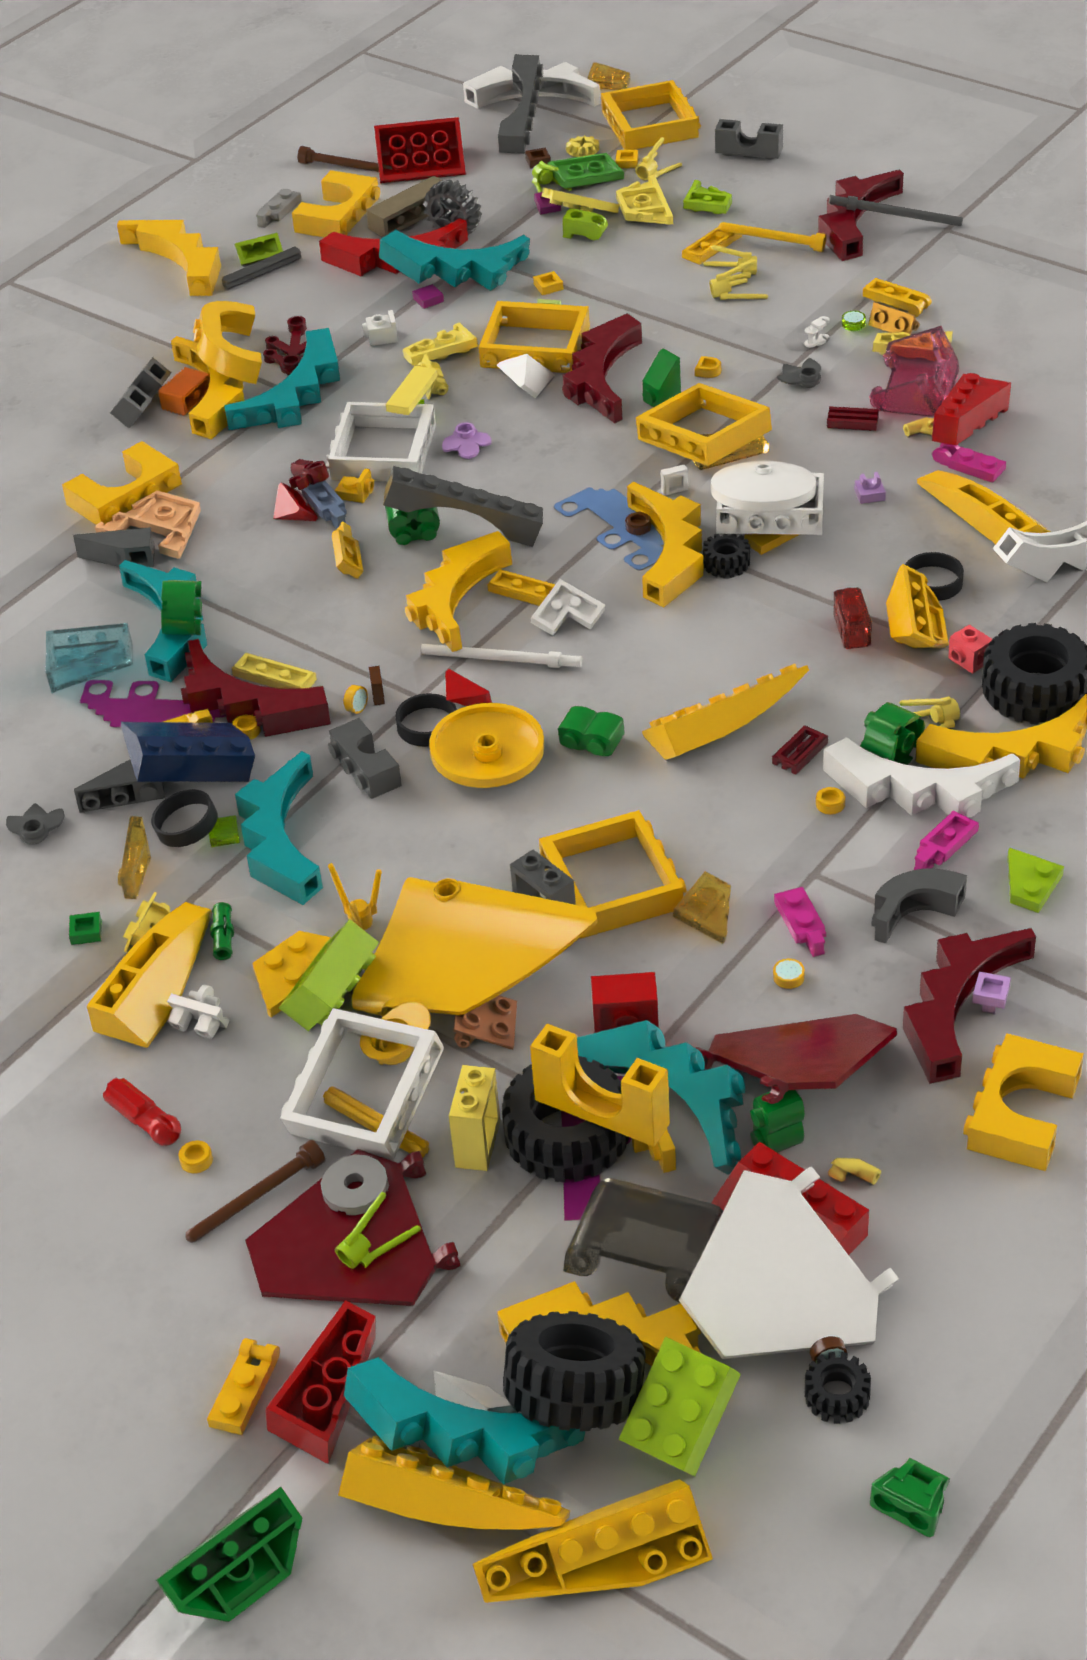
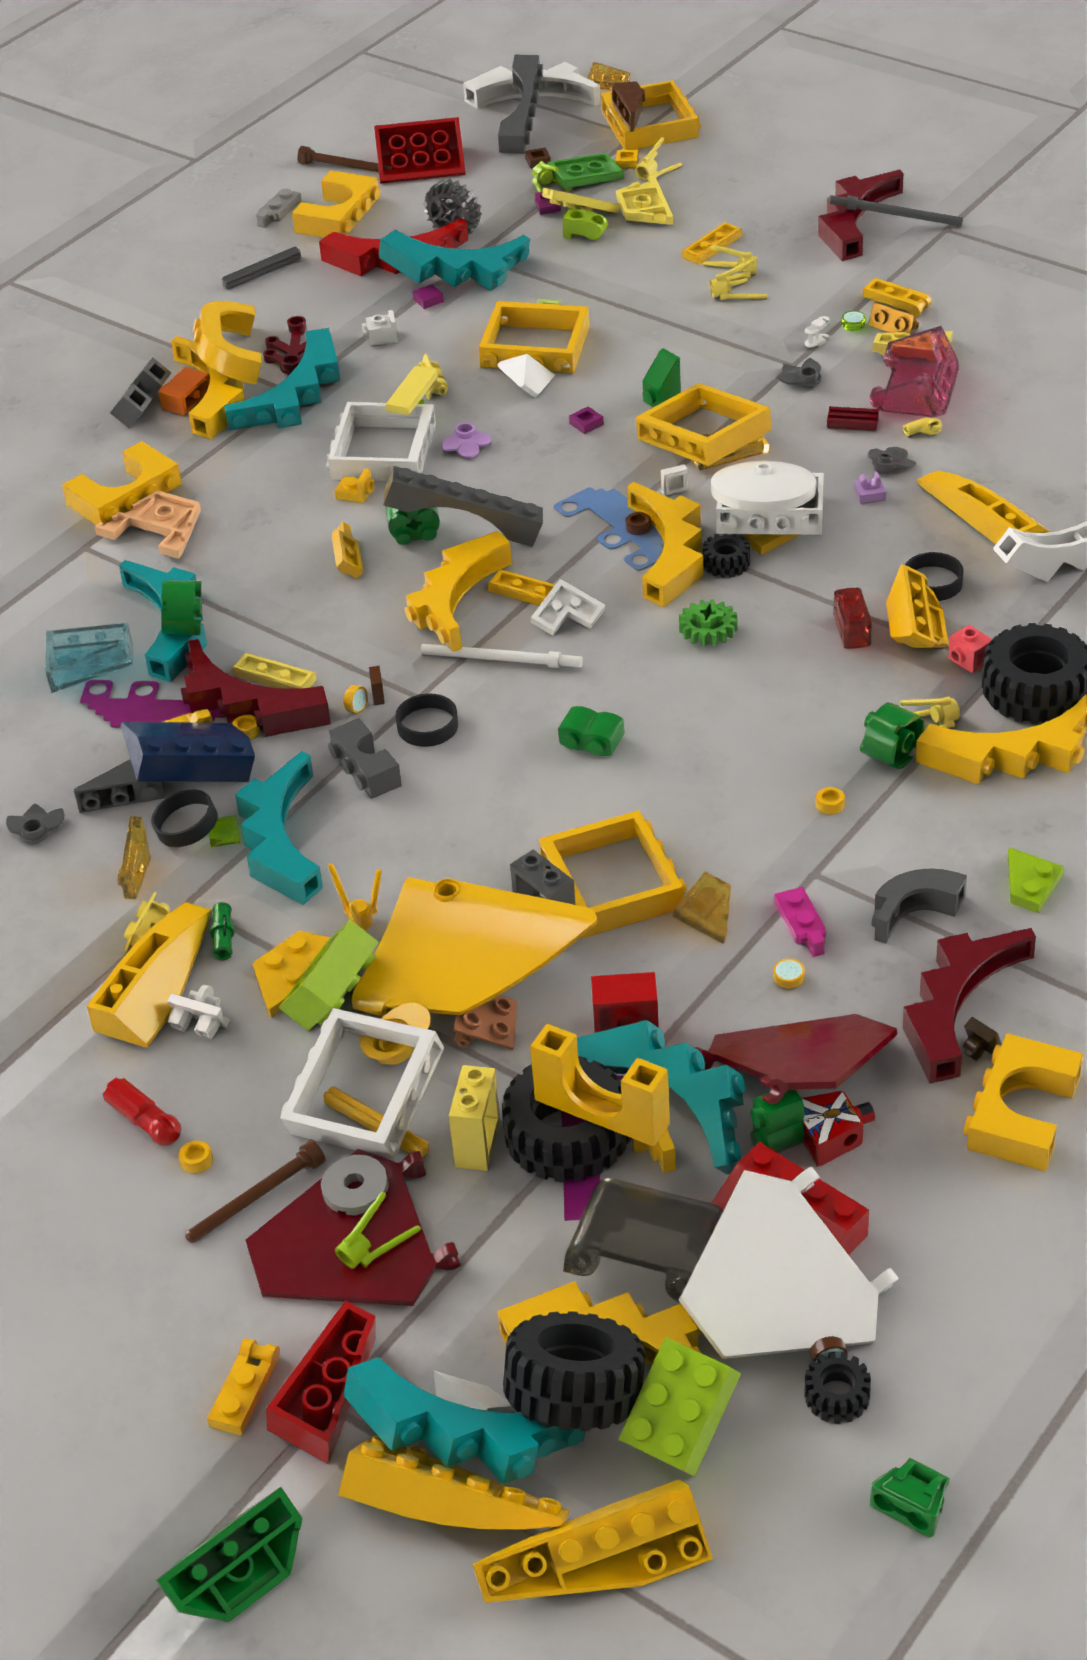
(85, 928): green tile -> none
(117, 546): dark grey slope -> none
(171, 241): yellow arch -> none
(258, 248): lime slope -> none
(292, 505): red slope -> none
(307, 473): dark red bar -> none
(326, 502): sand blue hinge -> none
(400, 210): dark tan brick -> none
(446, 343): light yellow wing -> none
(463, 691): red slope -> none
(486, 745): yellow dish -> none
(548, 283): yellow tile -> none
(582, 146): light yellow gear -> none
(586, 420): none -> magenta tile
(590, 365): dark red arch -> none
(627, 101): none -> reddish brown slope
(700, 724): yellow wedge -> none
(706, 199): lime wing -> none
(708, 367): yellow tile -> none
(708, 622): none -> bright green gear
(732, 141): dark grey arch -> none
(804, 752): dark red tile -> none
(814, 241): yellow piece -> none
(833, 1125): none -> torso
(855, 1166): light yellow arm -> none
(887, 460): none -> dark grey plate
(913, 787): white arch -> none
(944, 840): dark pink hinge -> none
(968, 407): red wedge -> none
(969, 462): dark pink hinge -> none
(979, 1039): none -> dark brown tile
(991, 991): lavender tile -> none

